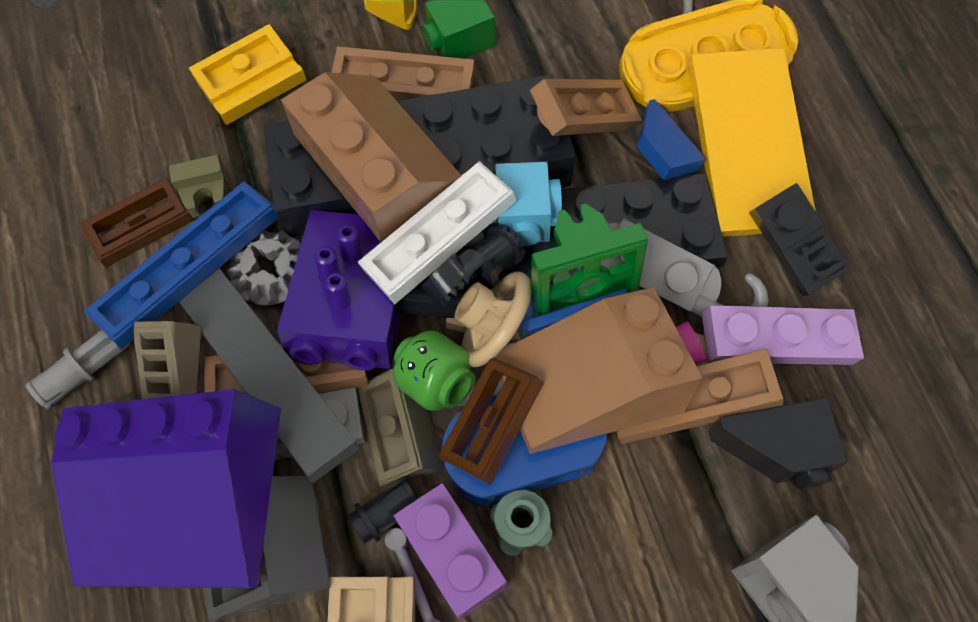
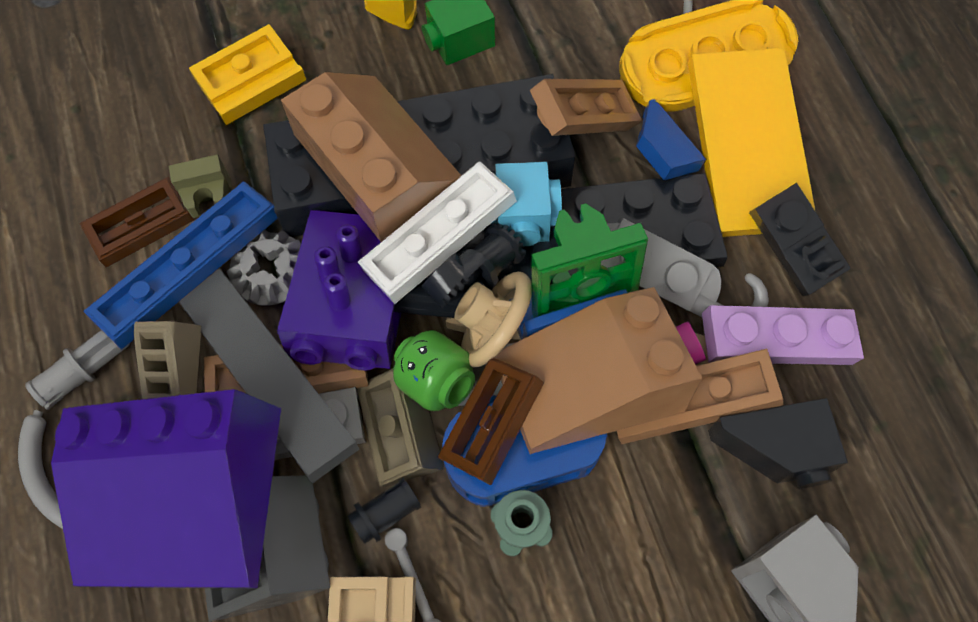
(32, 467): none -> light grey piece
(407, 73): medium nougat plate -> none
(451, 551): medium lavender brick -> none

